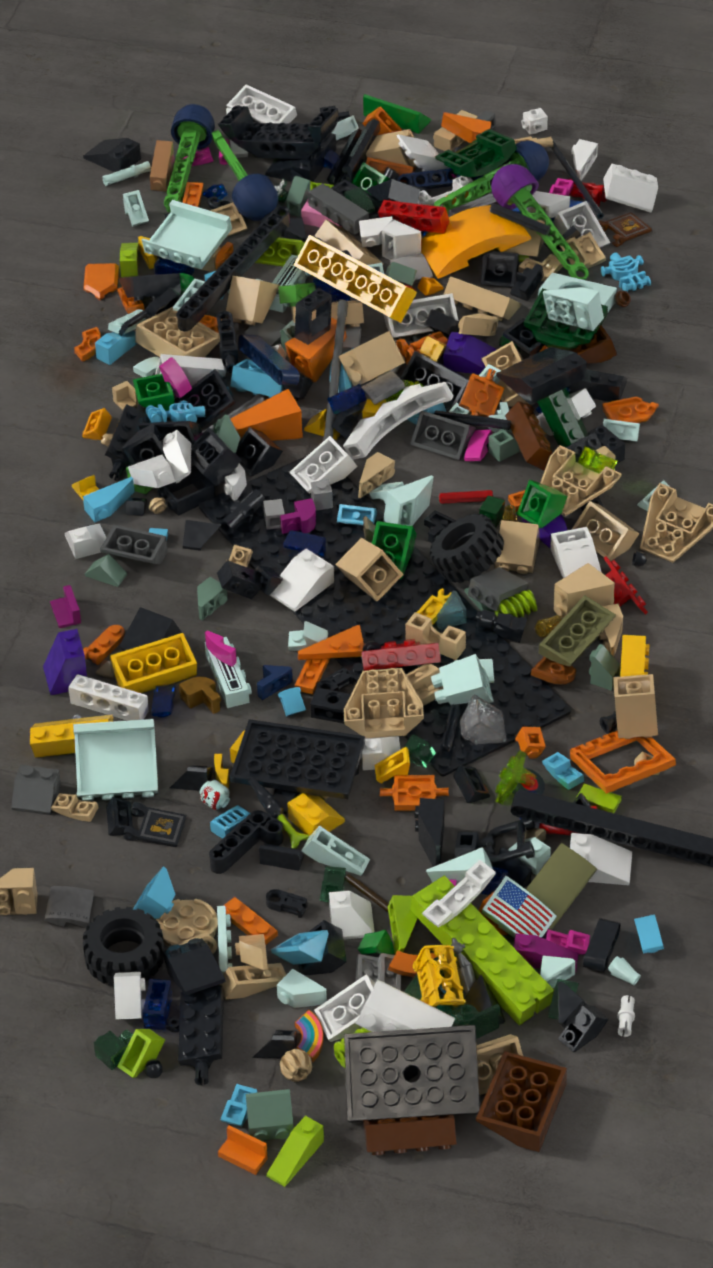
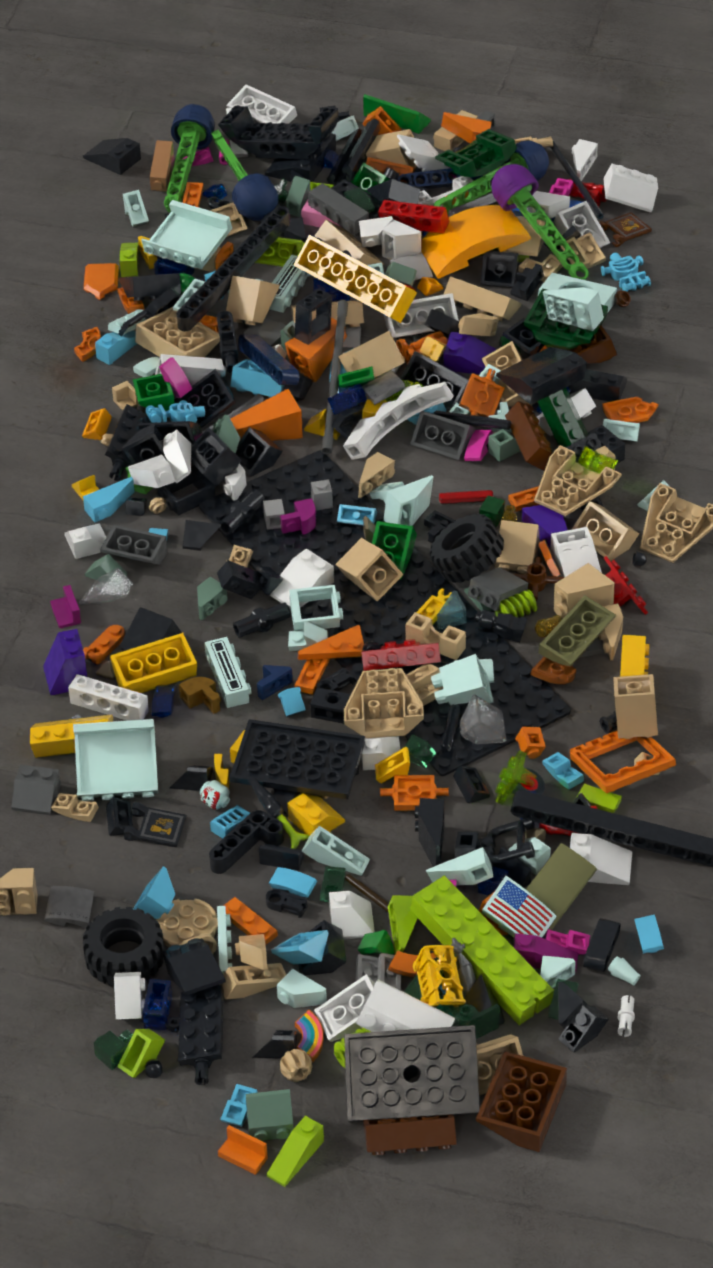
(108, 588): none -> clear slope
(127, 173): light aqua pin -> none
(221, 651): dark pink slope -> none
(261, 619): none -> black piece
(294, 881): none -> medium azure slope
(295, 292): bright green brick -> none
(301, 541): clear blue panel -> none
(314, 594): none -> light aqua window
(324, 463): white slope -> none
(356, 377): none -> green slope
(461, 895): white slope -> none
(519, 219): black axle -> none
(534, 121): white brick -> none
(537, 577): none -> reddish brown bar
(541, 503): green slope -> none
(550, 561): none -> orange tile
(603, 668): sand green slope -> none

